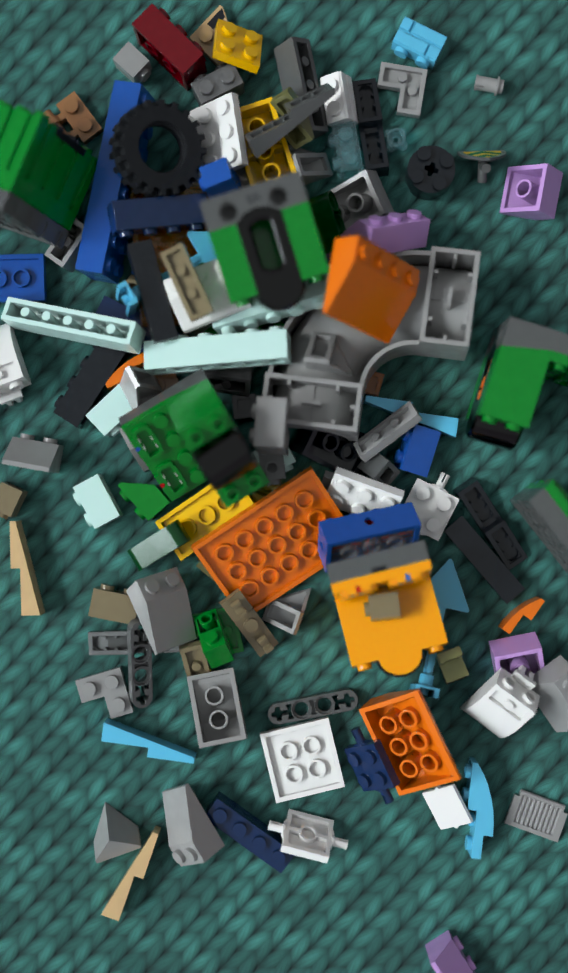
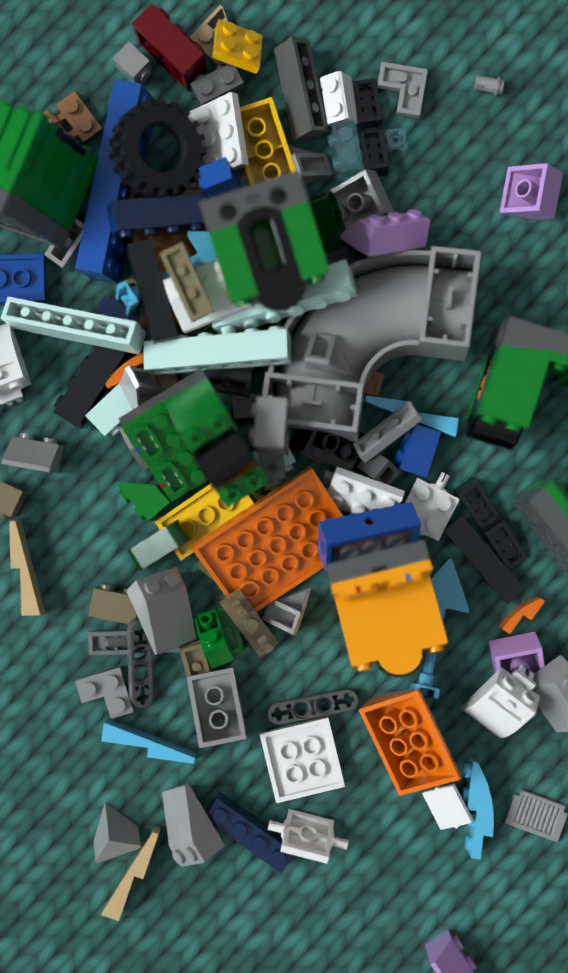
(97, 501): light aqua brick -> none
(297, 110): dark grey slope -> none
(302, 132): olive slope -> none
(369, 287): orange slope -> none
(371, 765): dark blue plate -> none
(383, 607): dark tan brick -> none
(418, 43): medium azure brick -> none
(442, 167): black brick -> none
(452, 665): olive slope -> none
(483, 158): shield -> none

